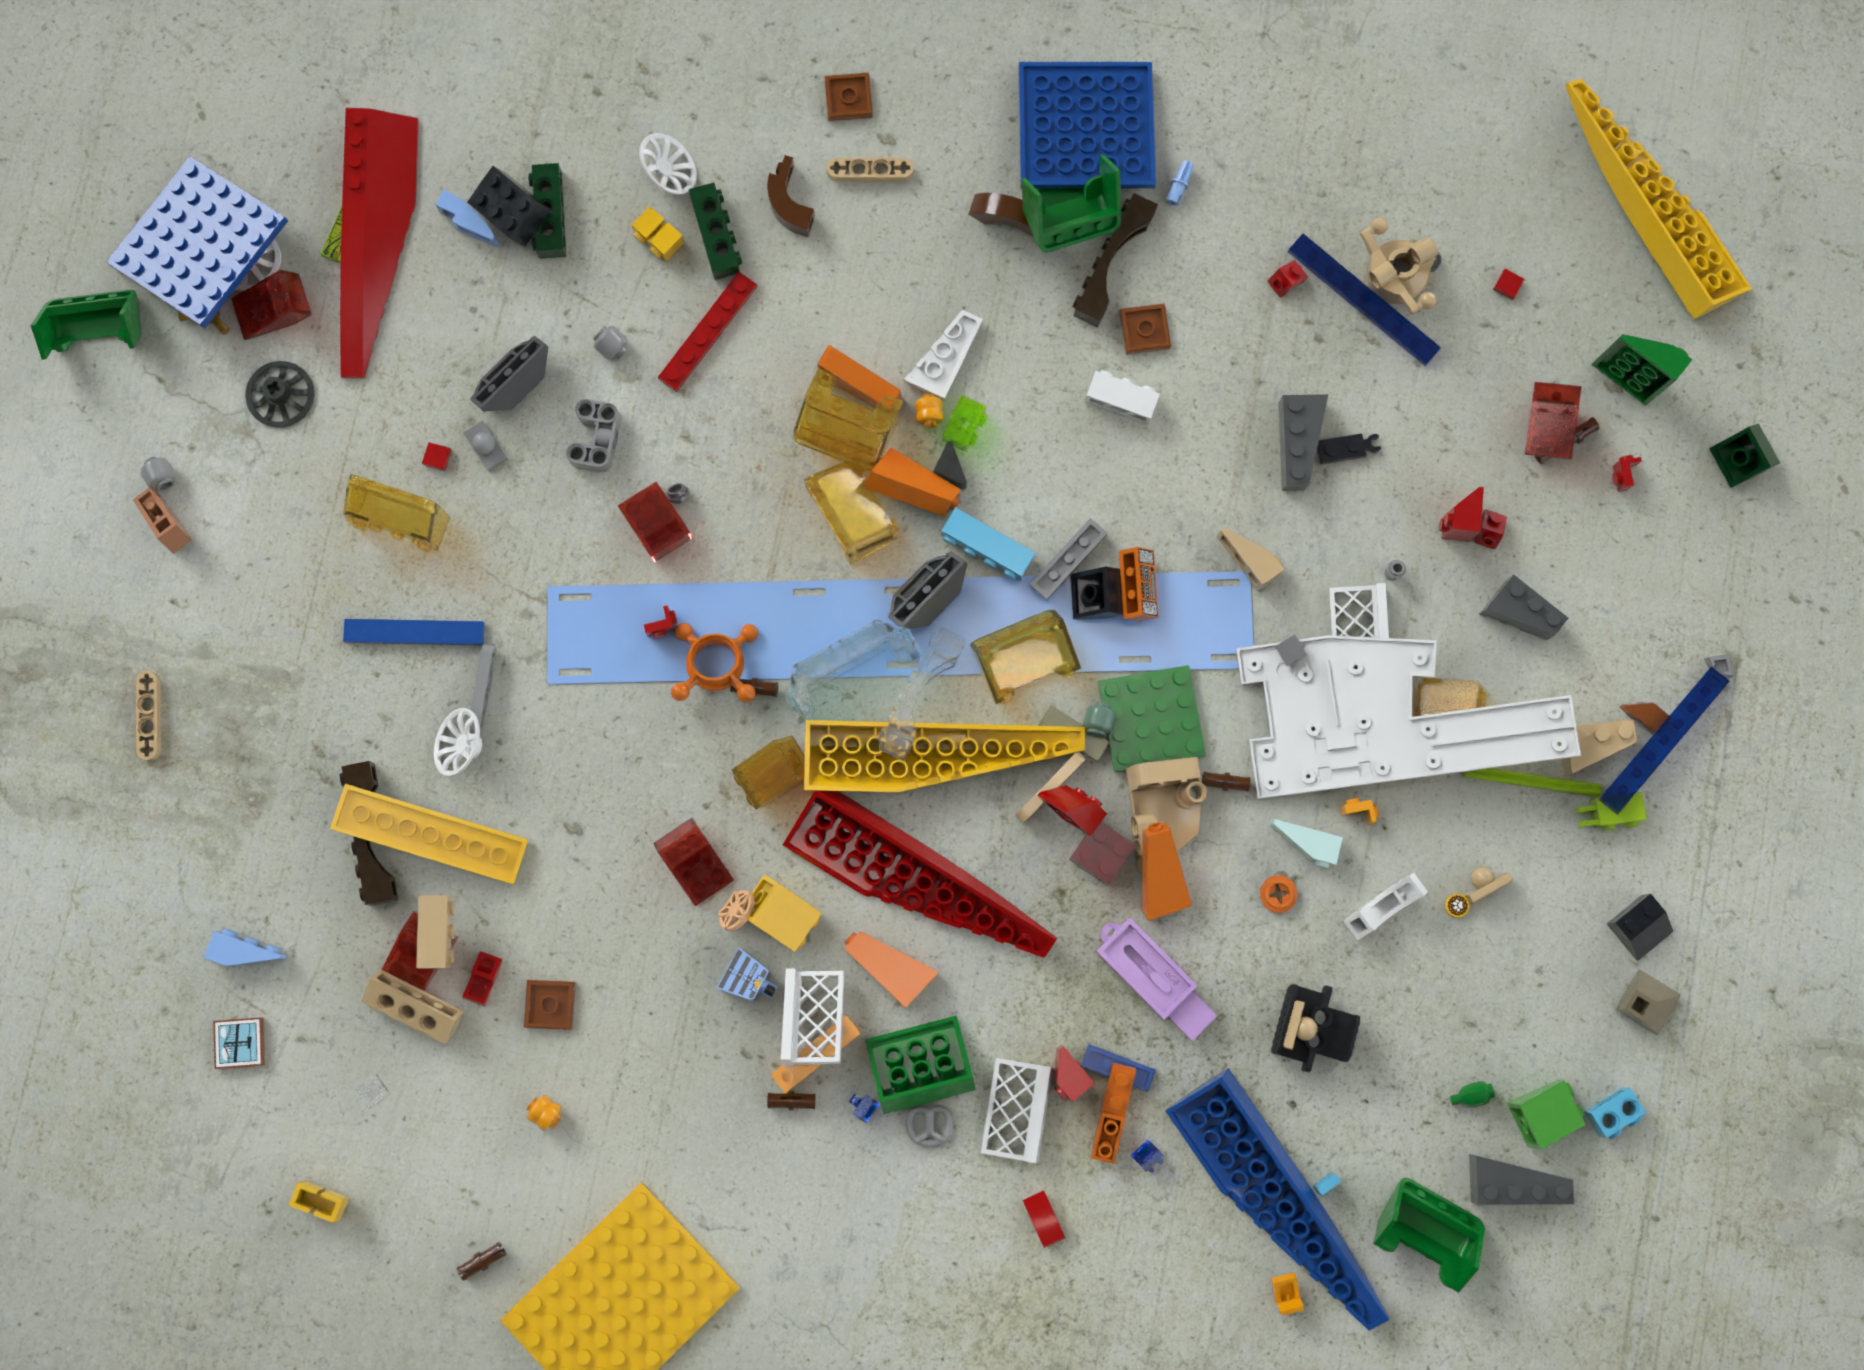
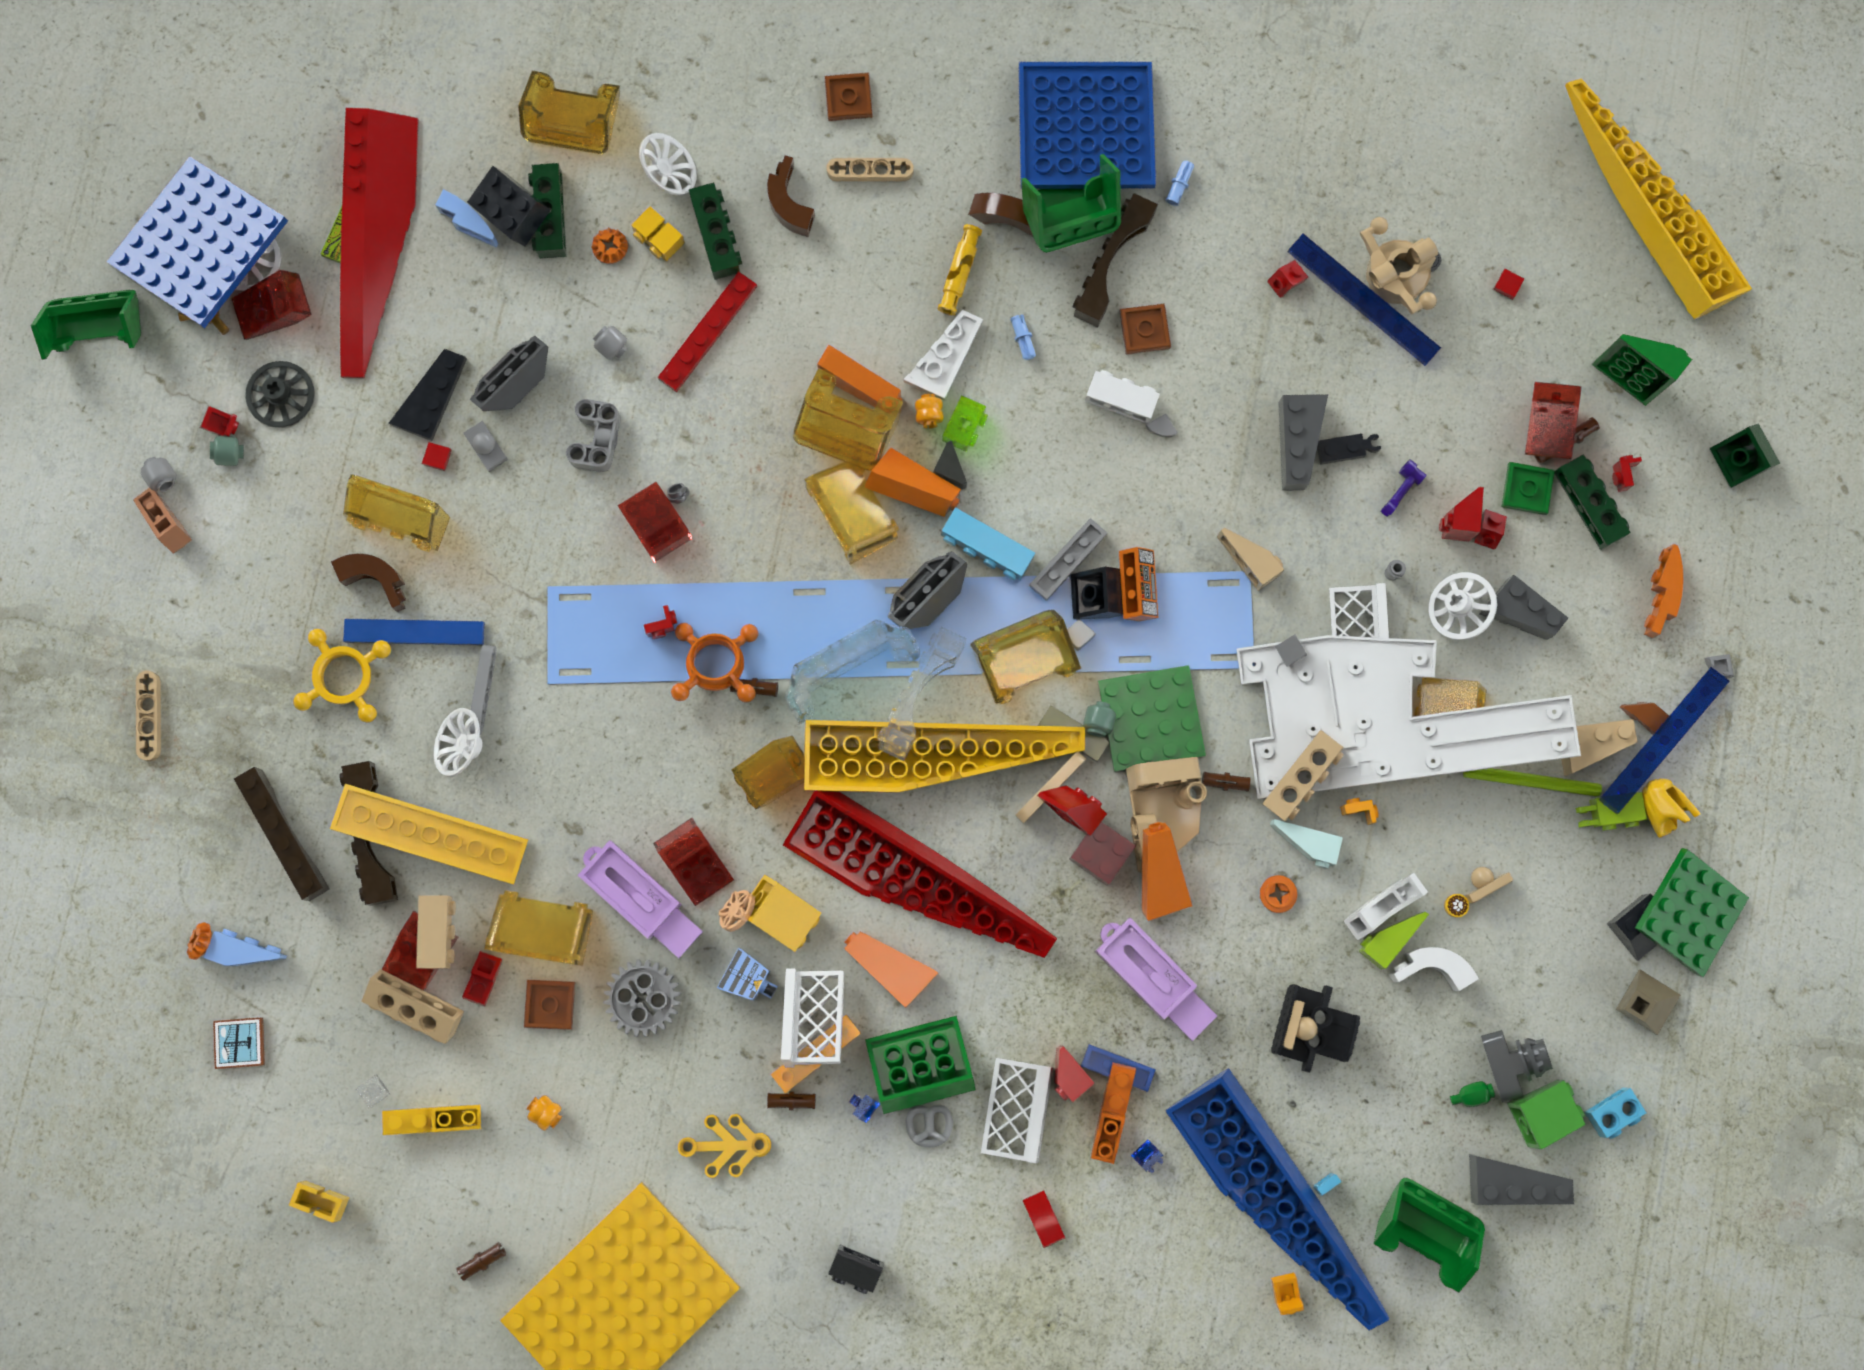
(199, 941): none -> orange gear
(219, 422): none -> red bracket
(226, 451): none -> sand green head
(268, 813): none -> dark brown arch
(317, 638): none -> yellow piece
(365, 566): none -> reddish brown arch
(429, 399): none -> black wing
(431, 1119): none -> yellow slope
(539, 929): none -> clear yellow windscreen
(566, 116): none -> clear yellow windscreen
(612, 255): none -> orange gear
(625, 1011): none -> light grey gear
(638, 897): none -> lavender piece
(728, 1145): none -> yellow plant
(856, 1269): none -> black slope
(959, 269): none -> yellow piece
(1023, 337): none -> light blue axle
(1080, 634): none -> light grey slope
(1162, 426): none -> light grey tile
(1320, 744): none -> tan brick
(1387, 943): none -> lime slope
(1412, 475): none -> dark purple brick
(1449, 964): none -> white arch
(1460, 604): none -> white wheel
(1505, 1065): none -> dark grey beam
(1528, 488): none -> green tile
(1589, 513): none -> dark green brick
(1666, 804): none -> yellow hair
(1669, 584): none -> orange slope
(1692, 912): none -> green plate

